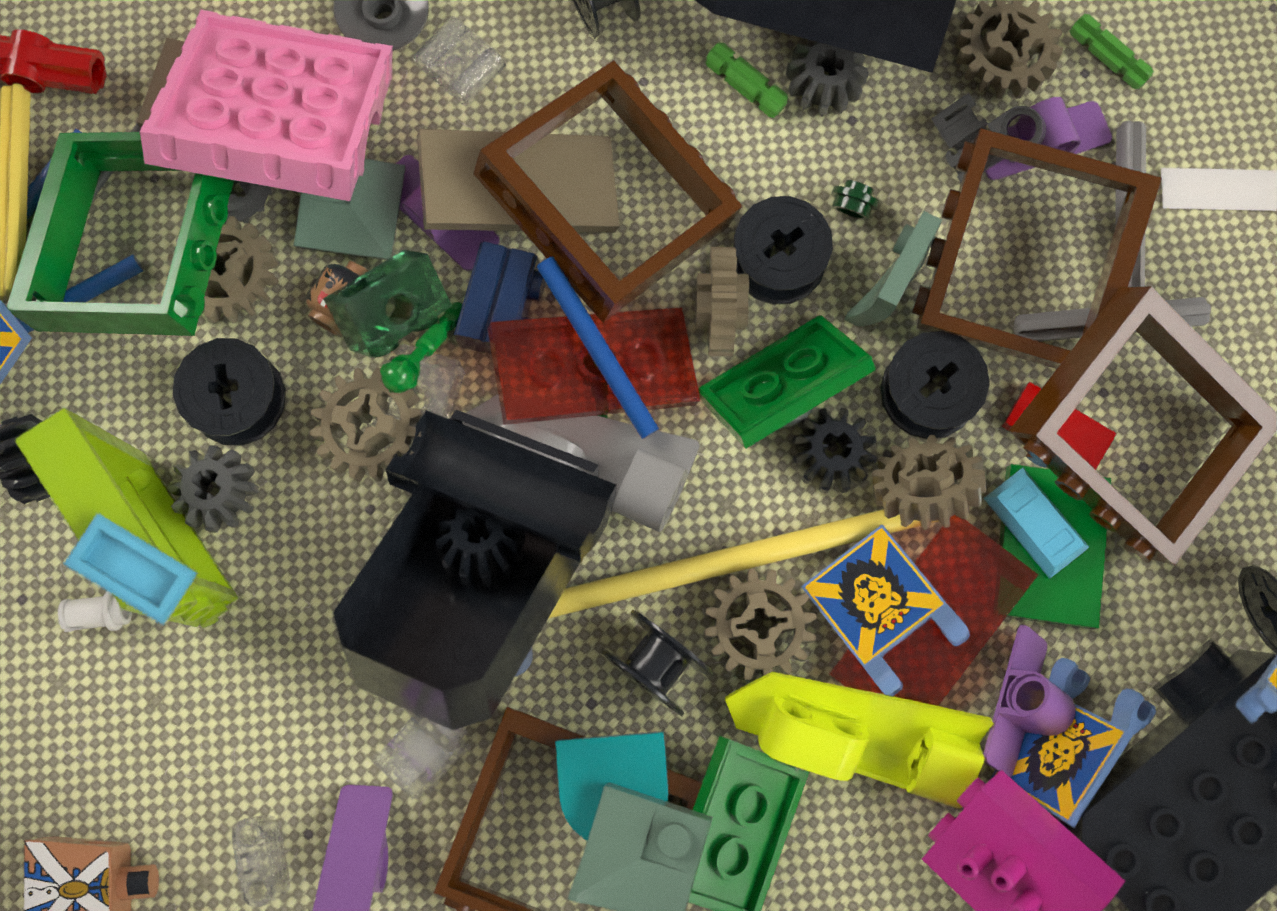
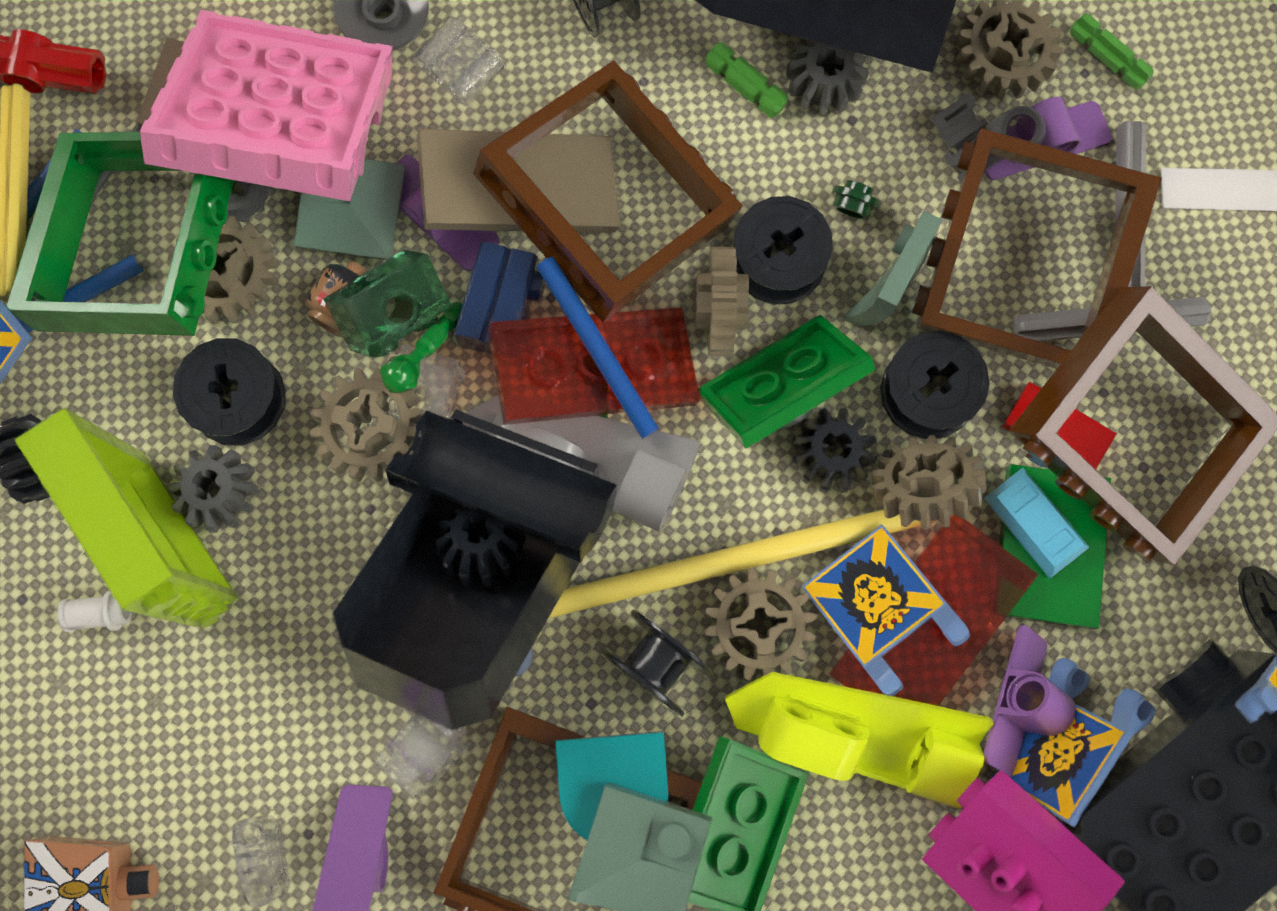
(130, 569): medium azure tile -> none

